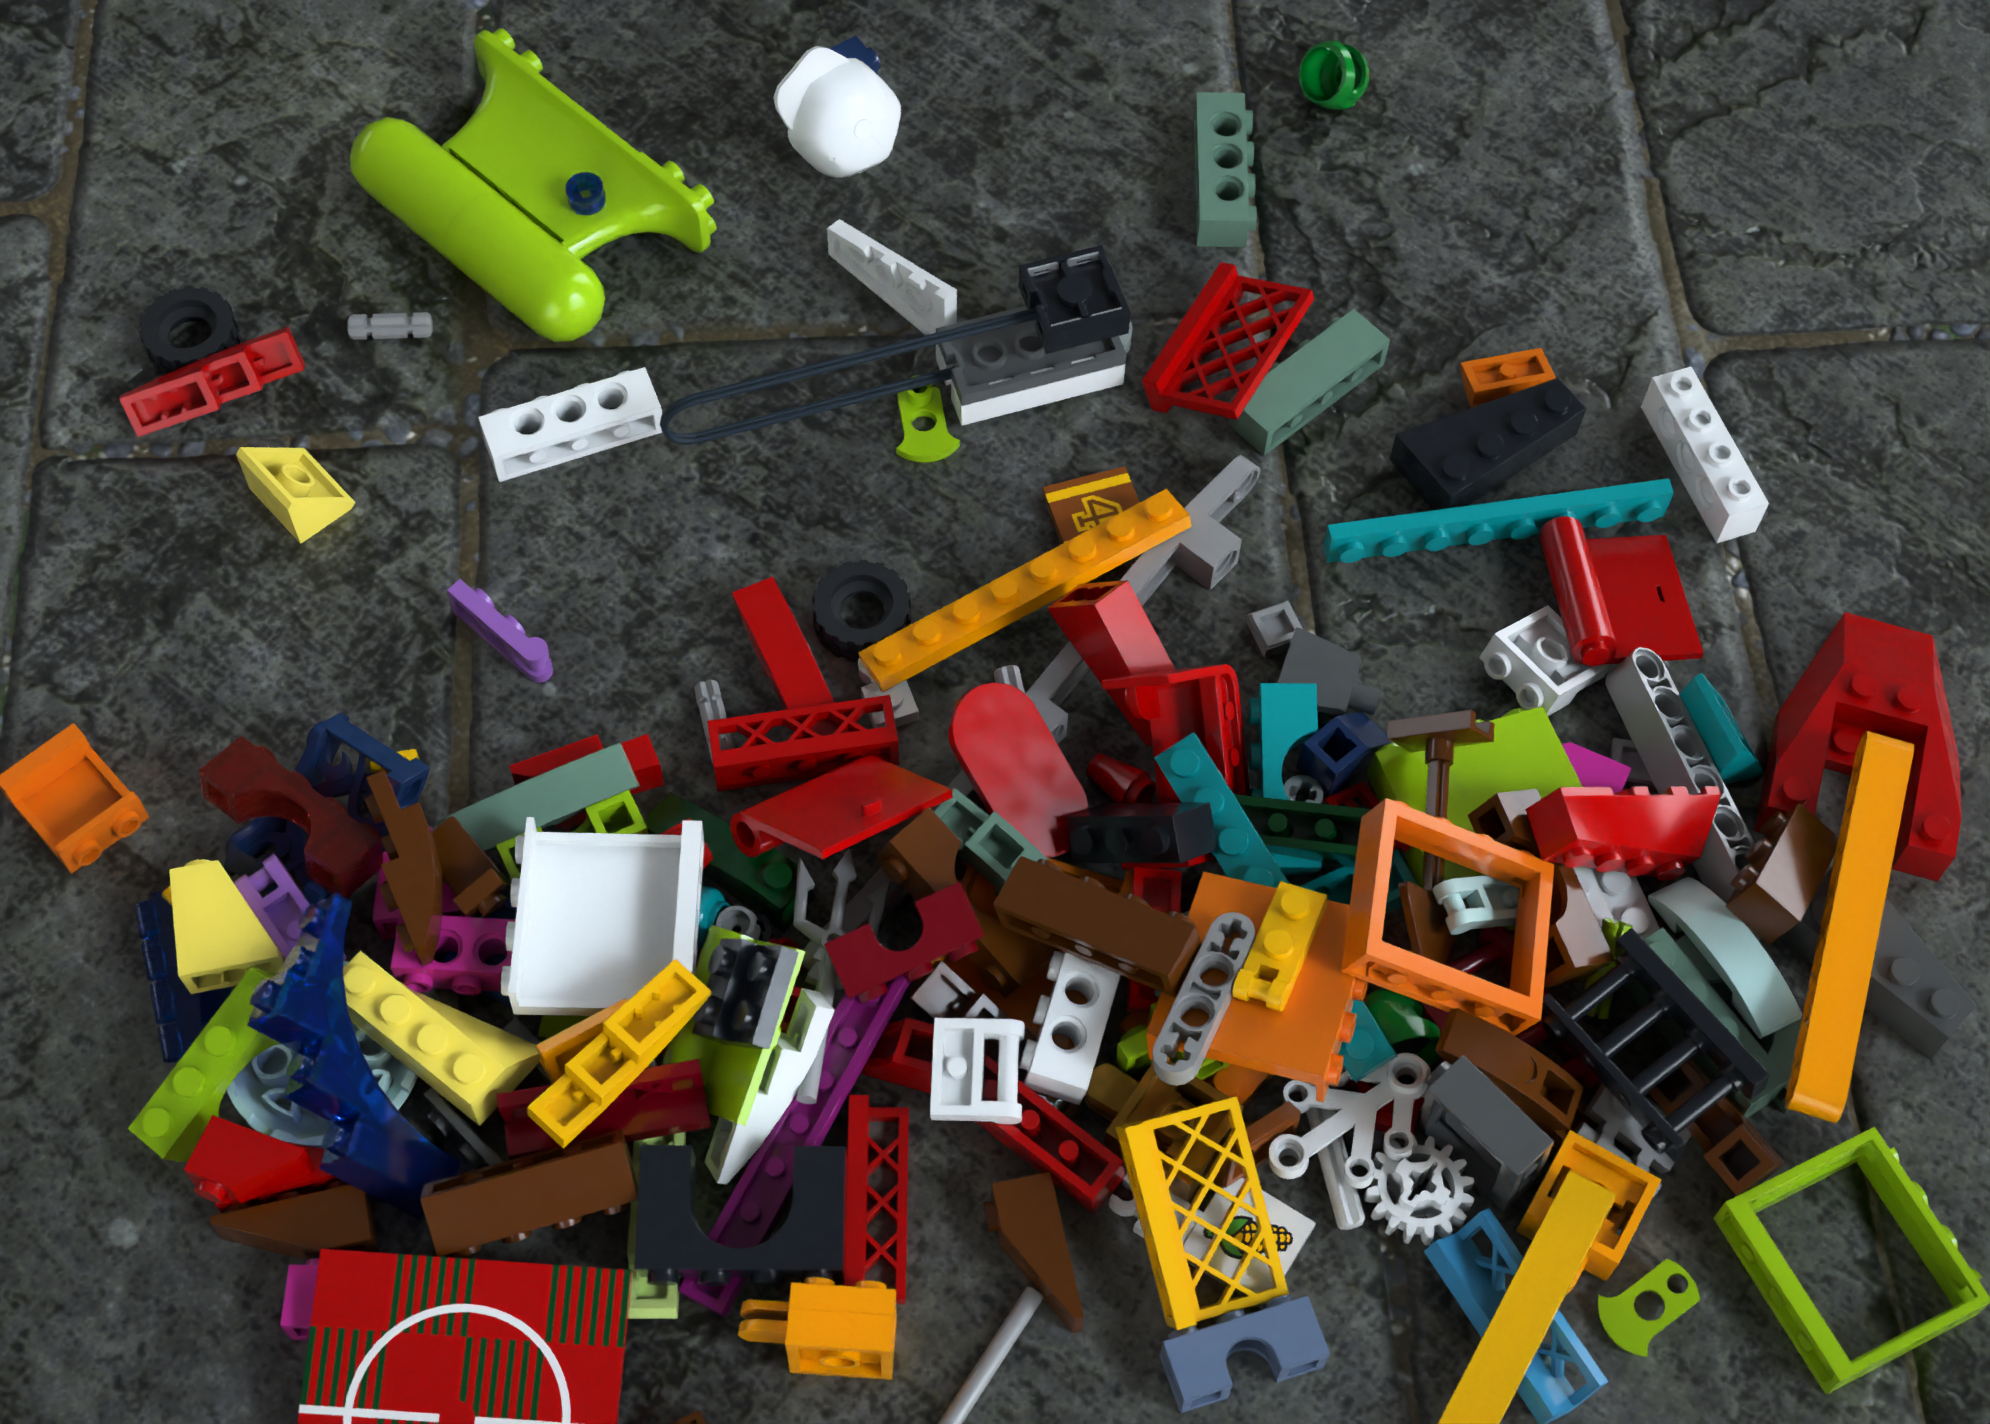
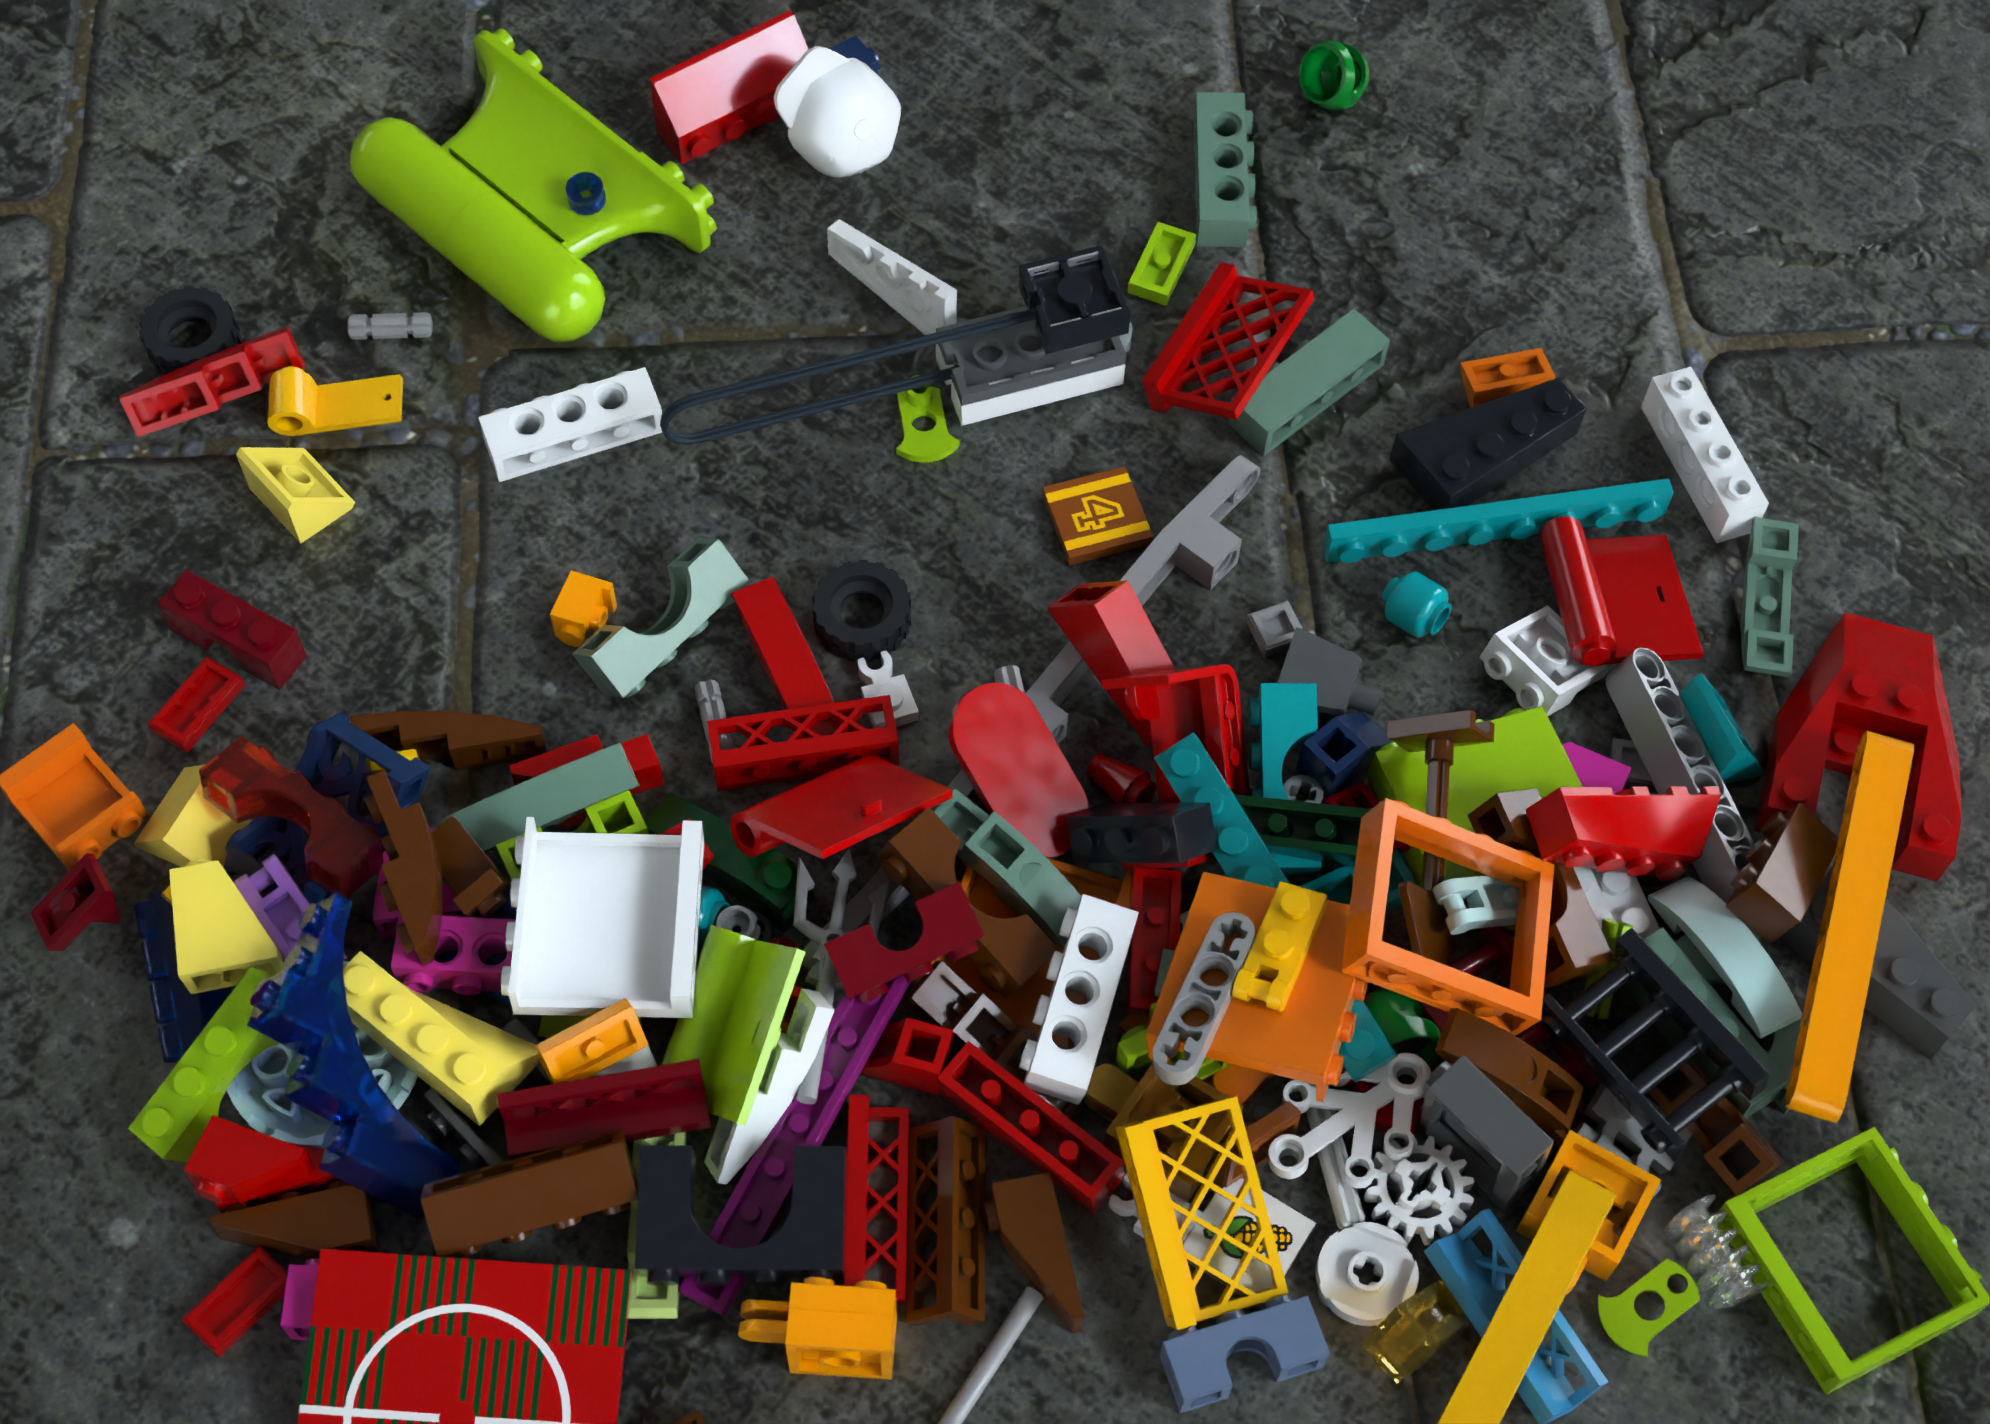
(74, 903): none -> dark red slope
(187, 824): none -> light yellow slope
(196, 704): none -> red plate
(210, 614): none -> dark red arch
(238, 1301): none -> red tile
(304, 408): none -> yellow door
(467, 737): none -> reddish brown slope
(501, 632): medium lavender plate -> none
(582, 608): none -> light orange brick
(619, 1053): yellow slope -> none
(699, 586): none -> arch
(725, 88): none -> slope
(746, 993): black plate -> none
(956, 1219): none -> reddish brown fence
(960, 1069): white plate -> none
(1024, 590): light orange plate -> none
(1098, 924): reddish brown brick -> none
(1161, 263): none -> lime plate
(1341, 1287): none -> white plate
(1416, 604): none -> teal head
(1416, 1331): none -> clear yellow arch
(1713, 1255): none -> clear piece
(1767, 597): none -> sand green slope

